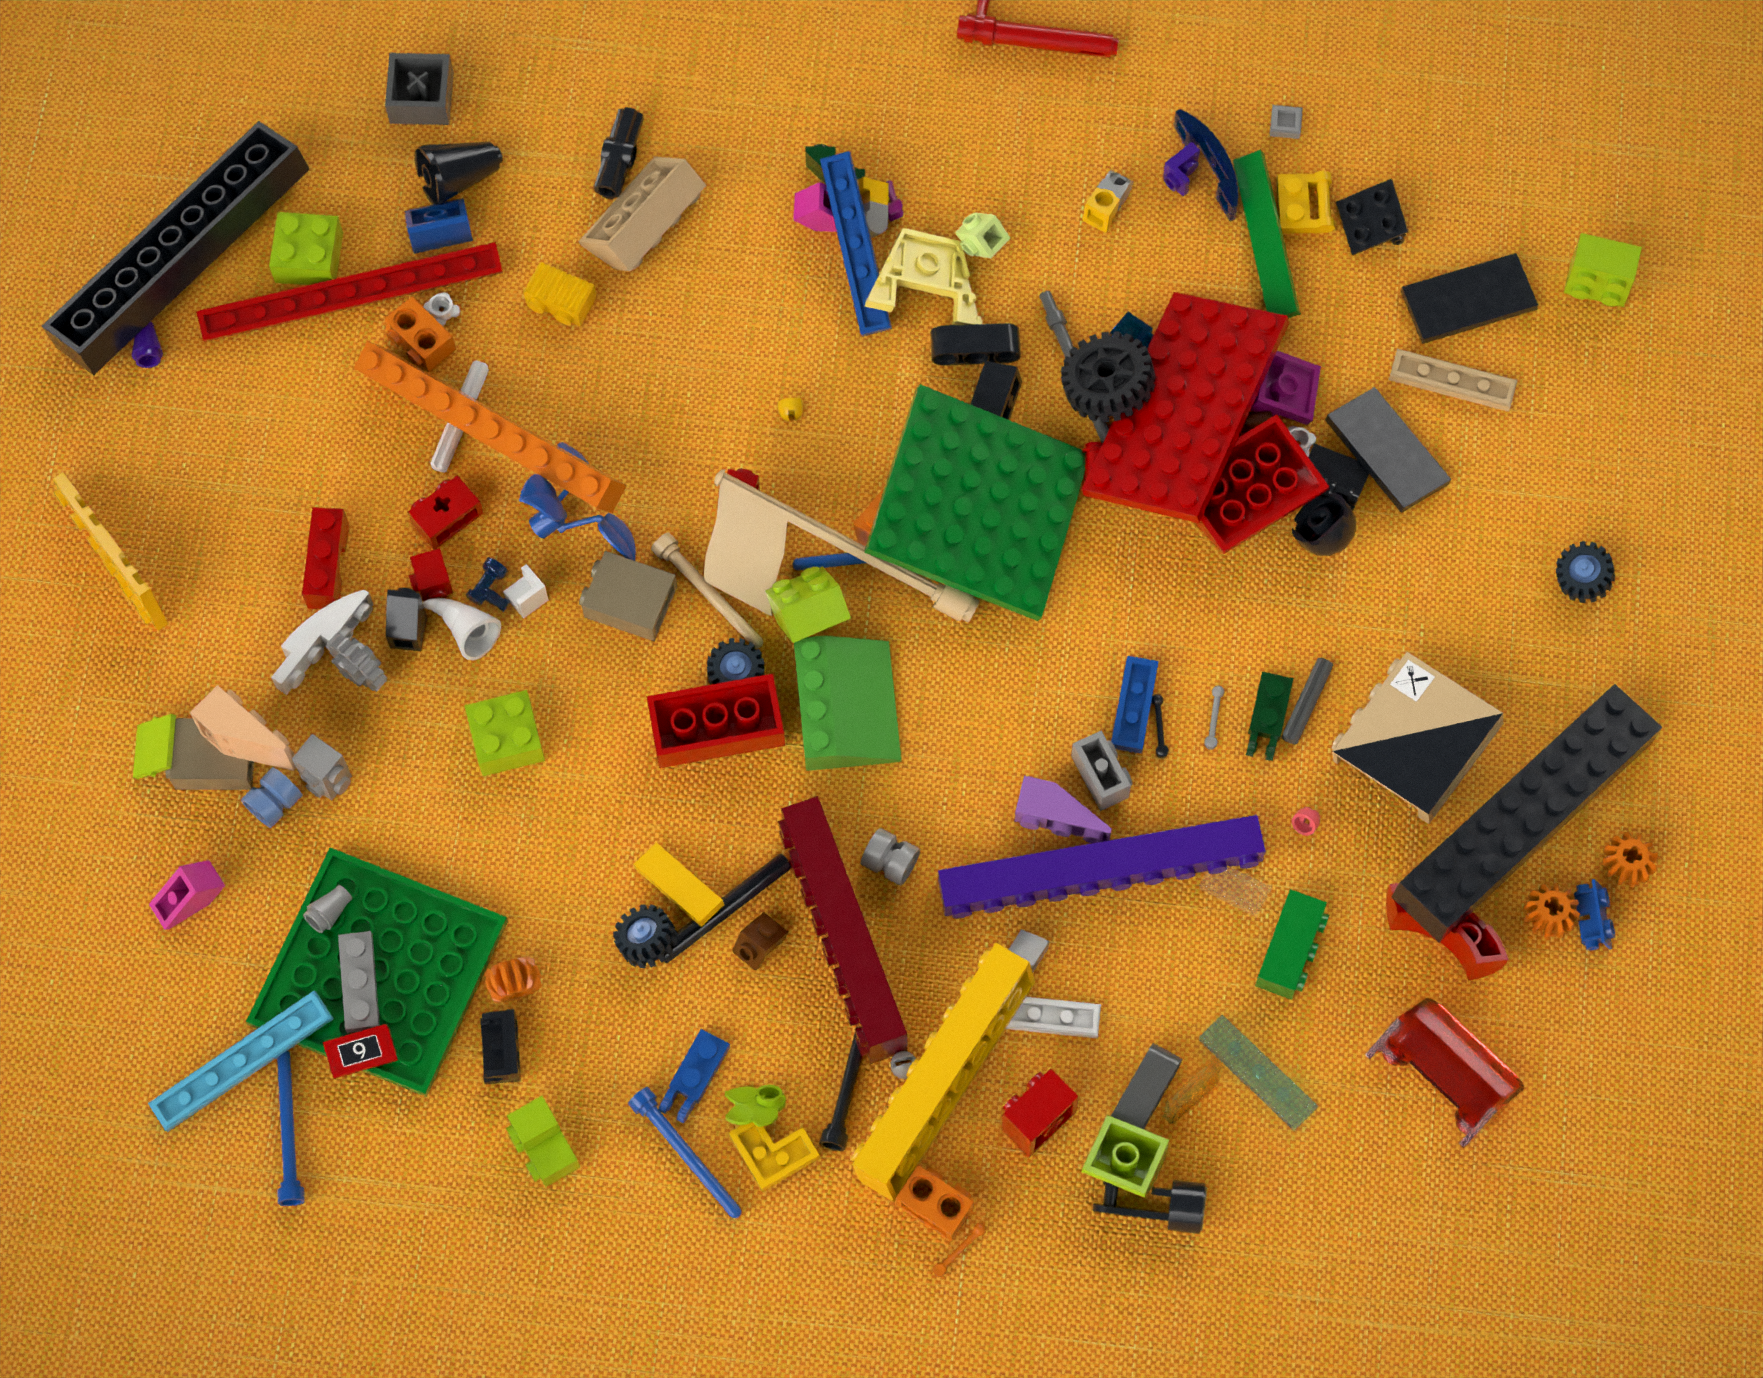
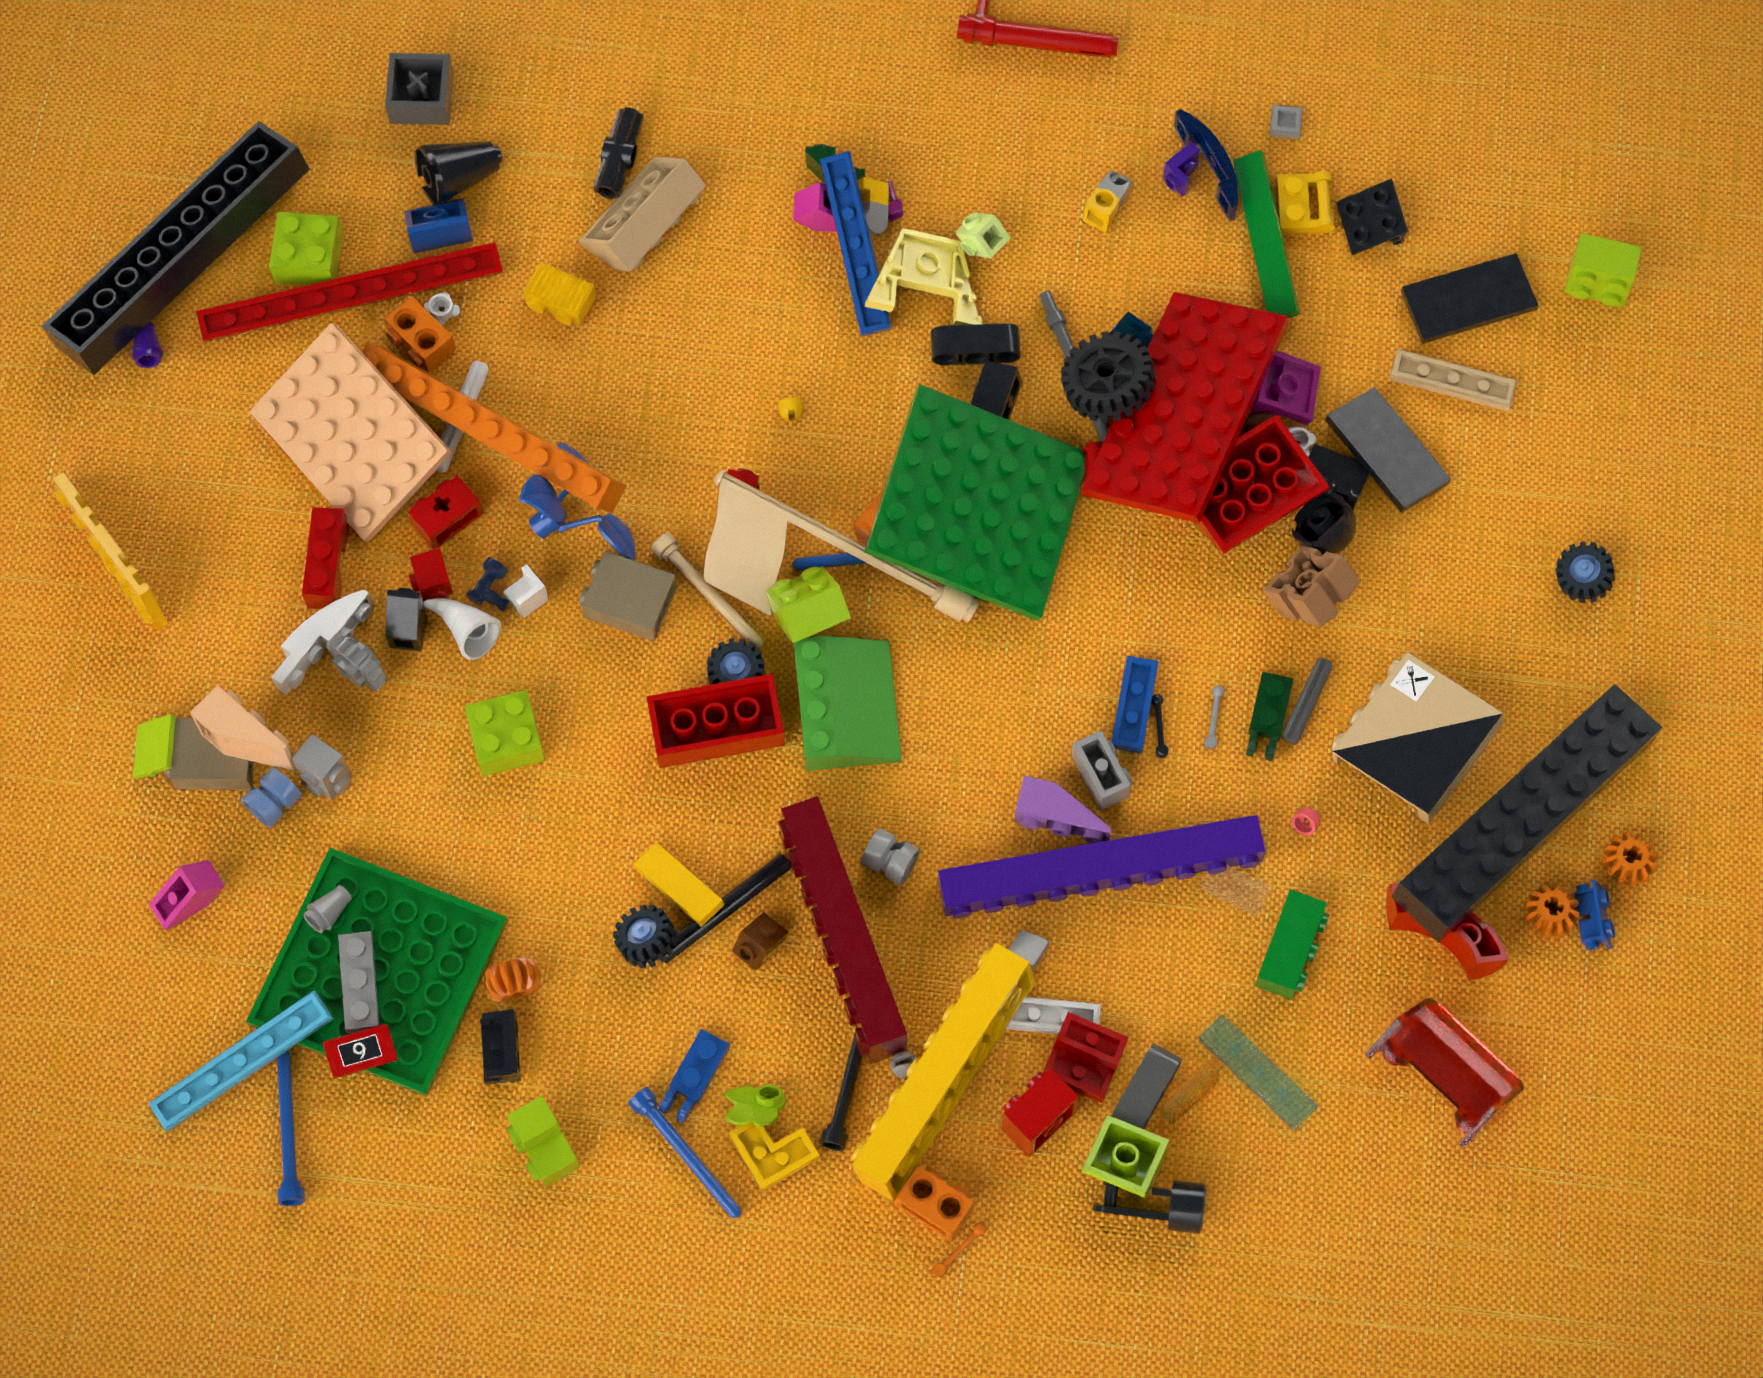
(350, 432): none -> light nougat plate
(1086, 1056): none -> red slope
(1312, 586): none -> medium nougat brick

